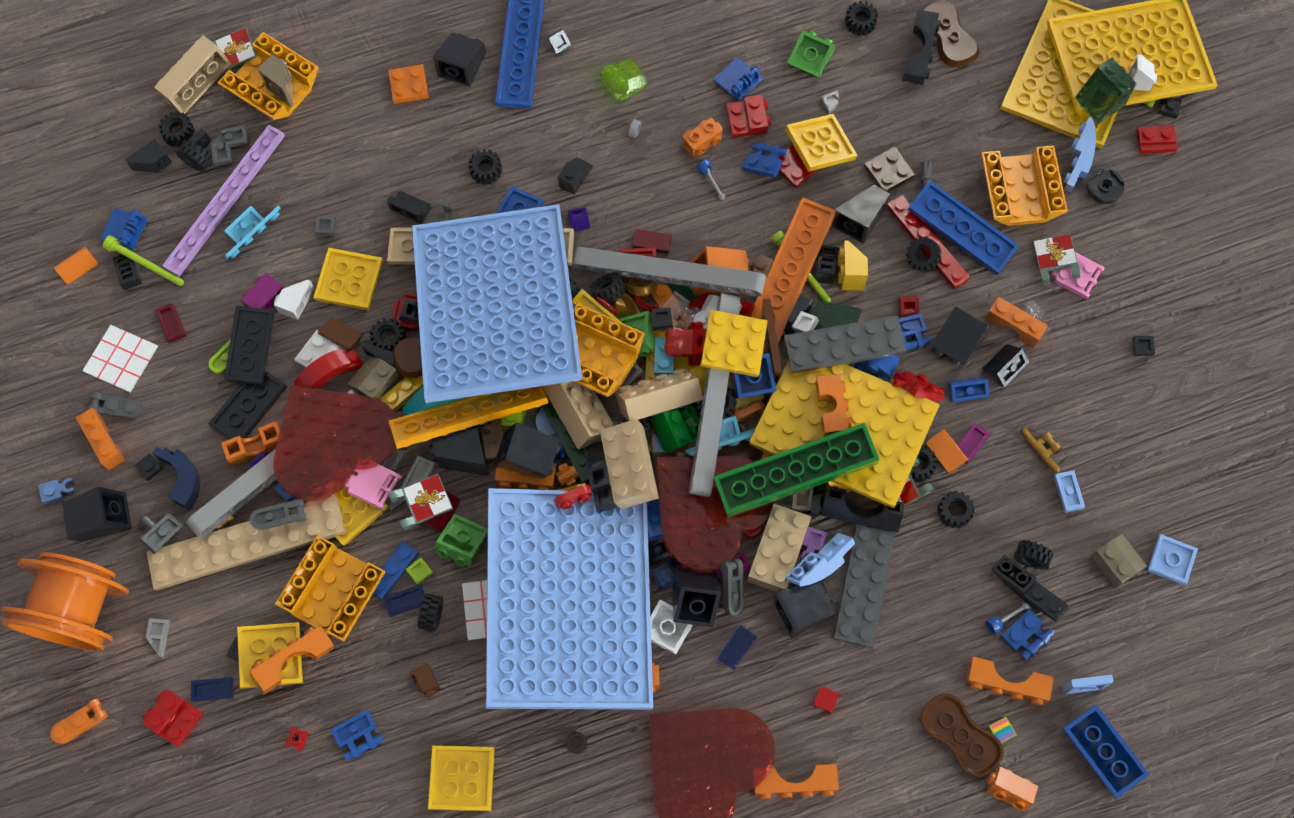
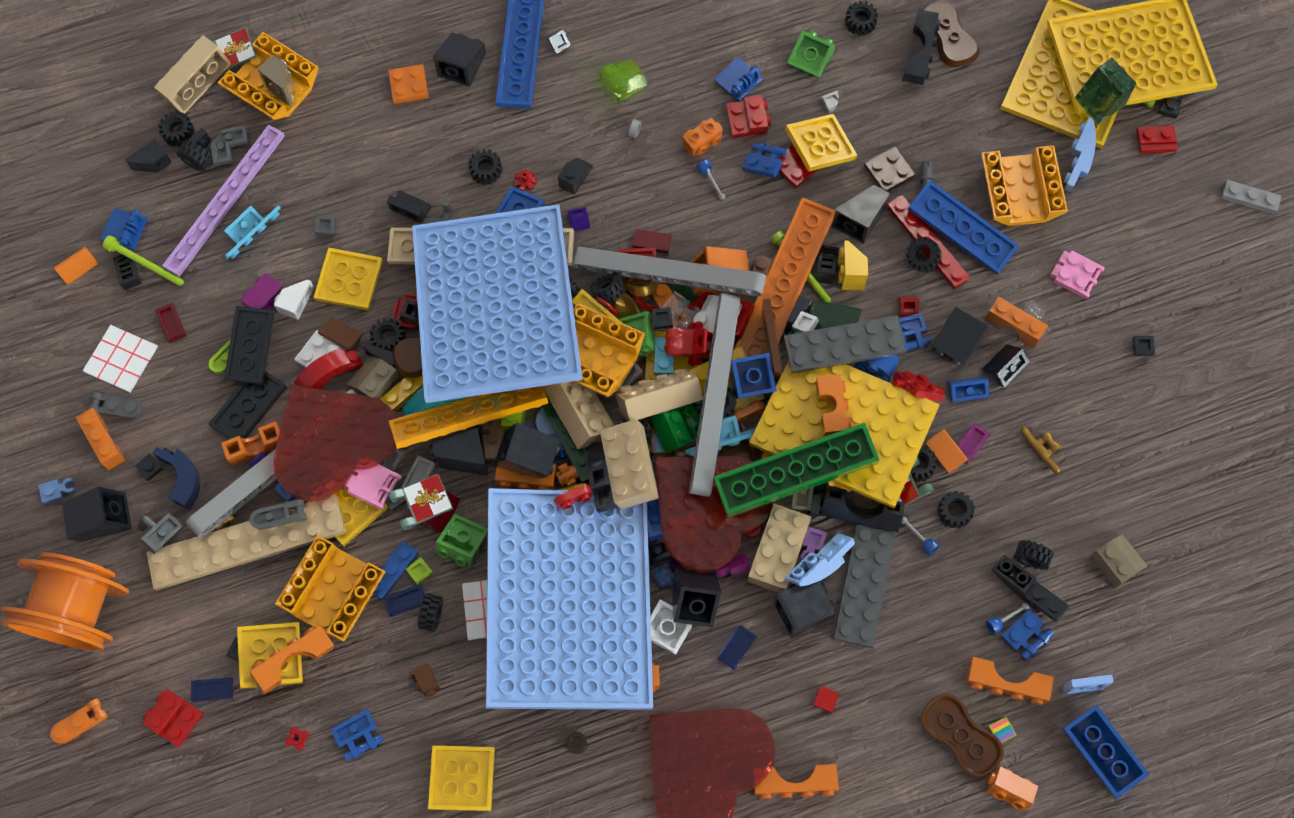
(157, 634): light grey tile -> none
(525, 180): none -> red plant
(732, 586): dark grey plate -> none
(734, 343): yellow plate -> none
(929, 545): none -> hinge
(1056, 254): flag -> none
(1069, 491): light blue plate -> none
(1107, 178): black plate -> none
(1142, 73): white slope -> none
(1172, 559): light blue tile -> none
(1251, 197): none -> light grey plate

